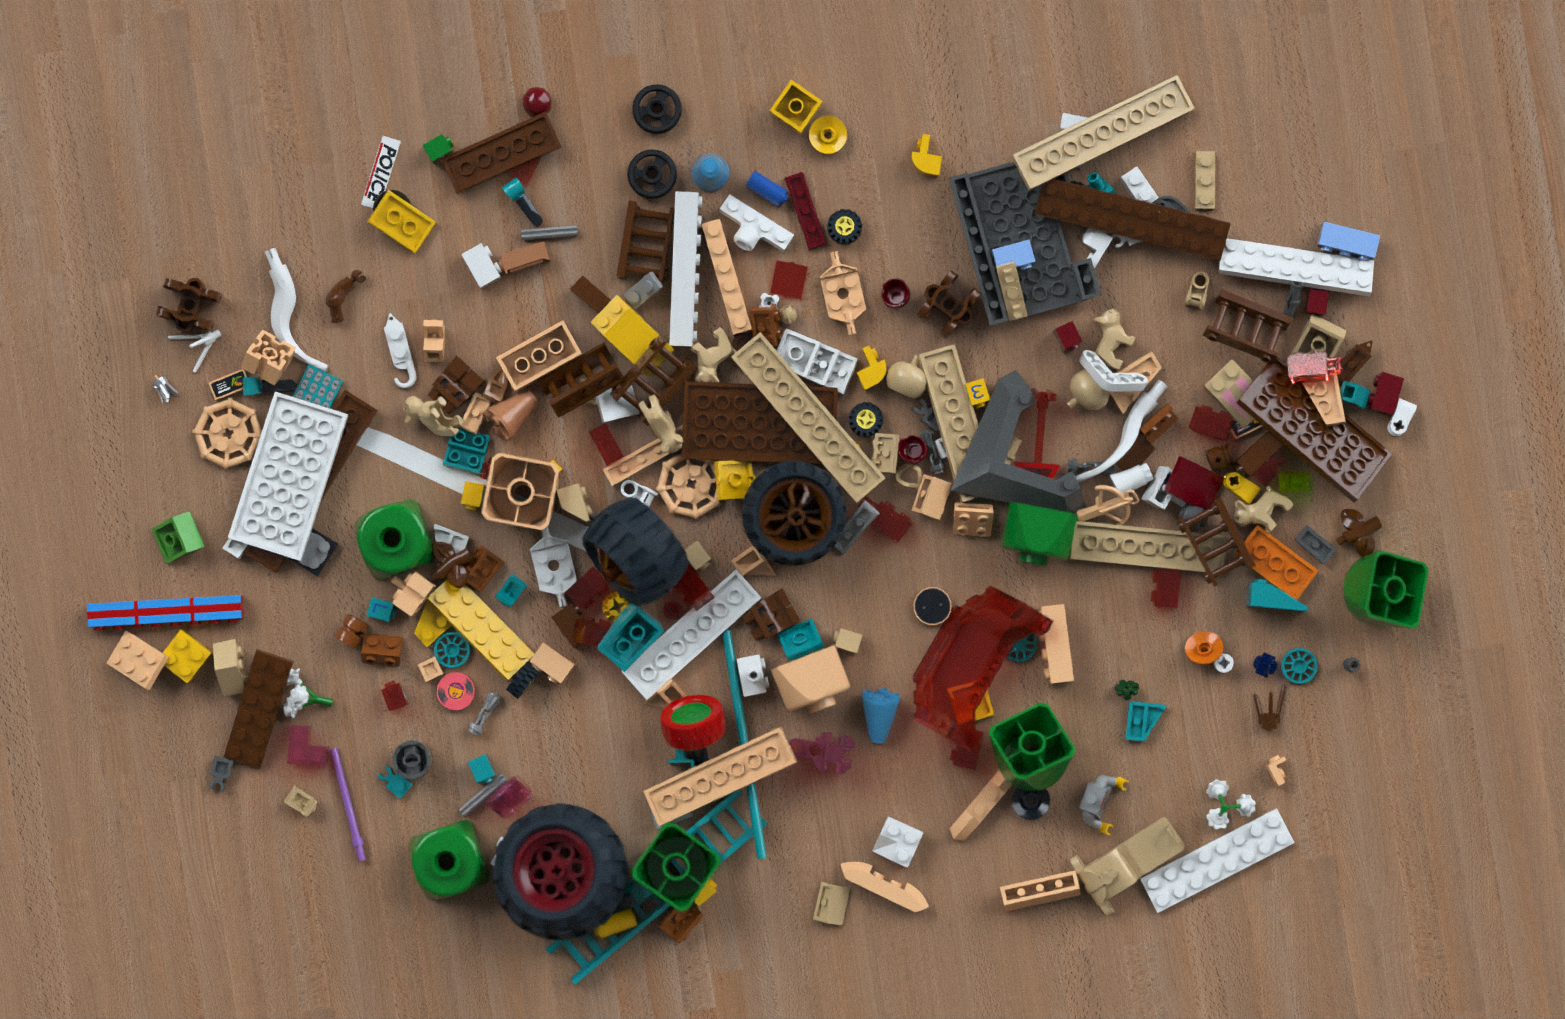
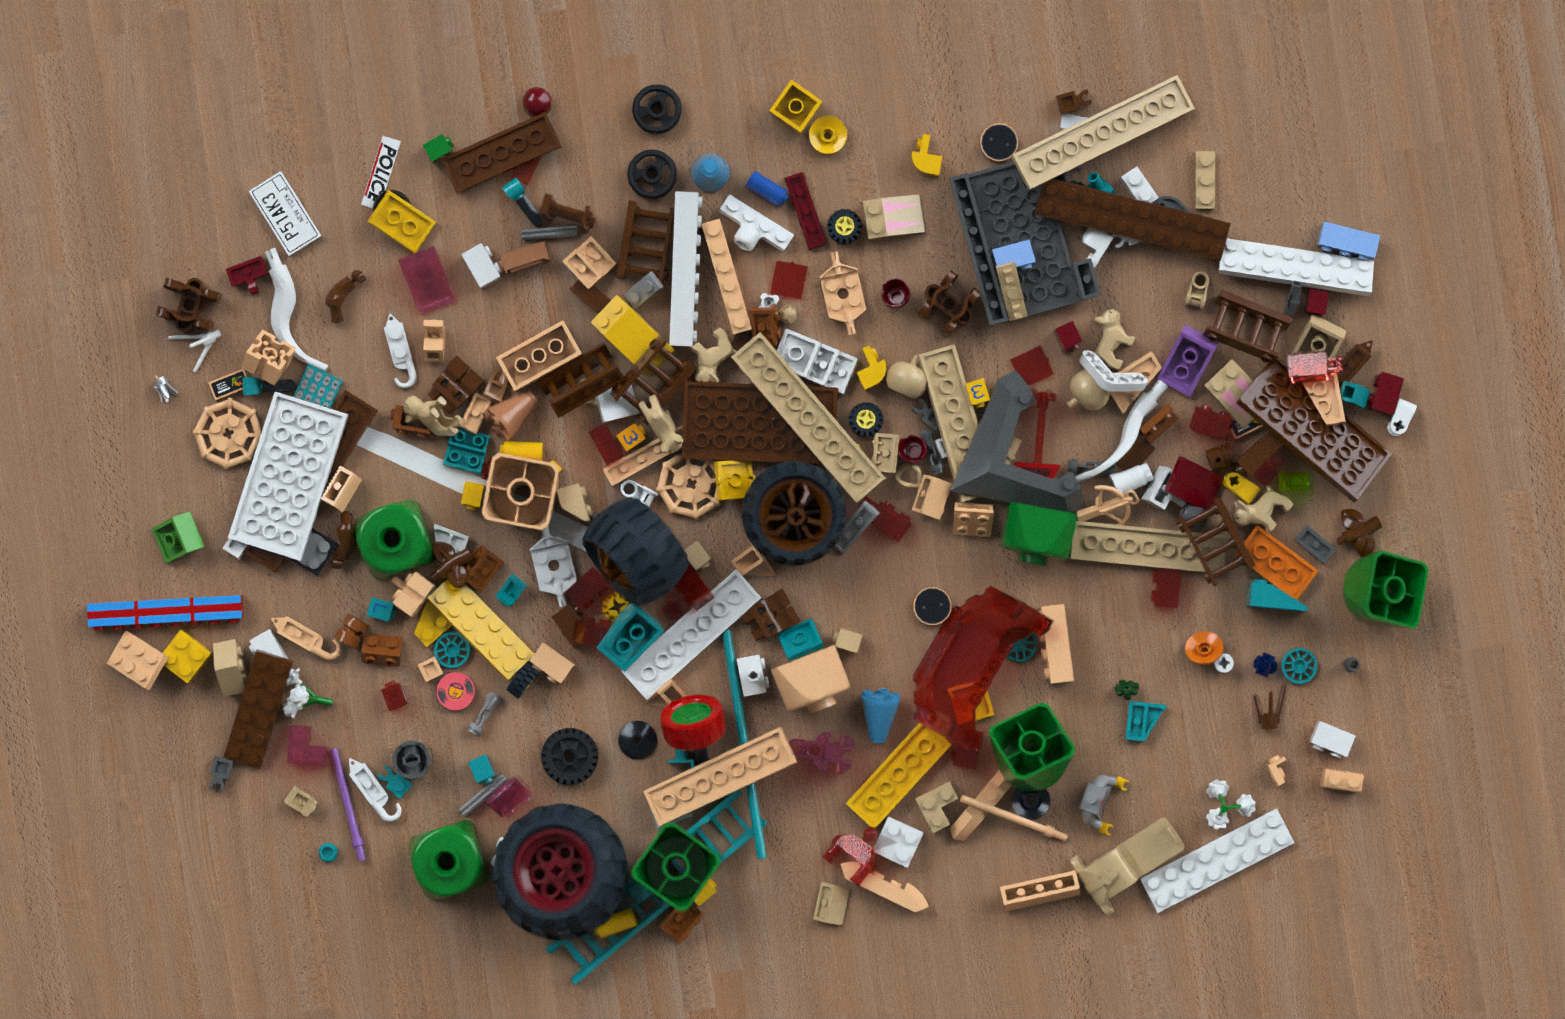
(247, 273): none -> dark red plate
(267, 642): none -> white brick
(285, 213): none -> white tile
(305, 637): none -> light nougat plate
(328, 852): none -> teal plate
(341, 489): none -> light nougat brick
(347, 538): none -> reddish brown arm
(372, 789): none -> white plate
(397, 416): none -> dark orange bracket
(427, 280): none -> clear pink slope
(528, 450): none -> yellow brick
(551, 209): none -> reddish brown fence
(585, 756): none -> black wheel
(589, 262): none -> light nougat slope
(632, 436): none -> light orange brick
(647, 736): none -> black dish
(858, 849): none -> clear red connector
(893, 217): none -> tan slope
(897, 774): none -> yellow plate
(931, 803): none -> tan brick
(999, 142): none -> black tile
(1032, 365): none -> clear red piece
(1048, 831): none -> light nougat bar
(1070, 102): none -> reddish brown plate
(1187, 361): none -> medium lavender slope
(1332, 739): none -> white brick
(1342, 780): none -> light nougat brick

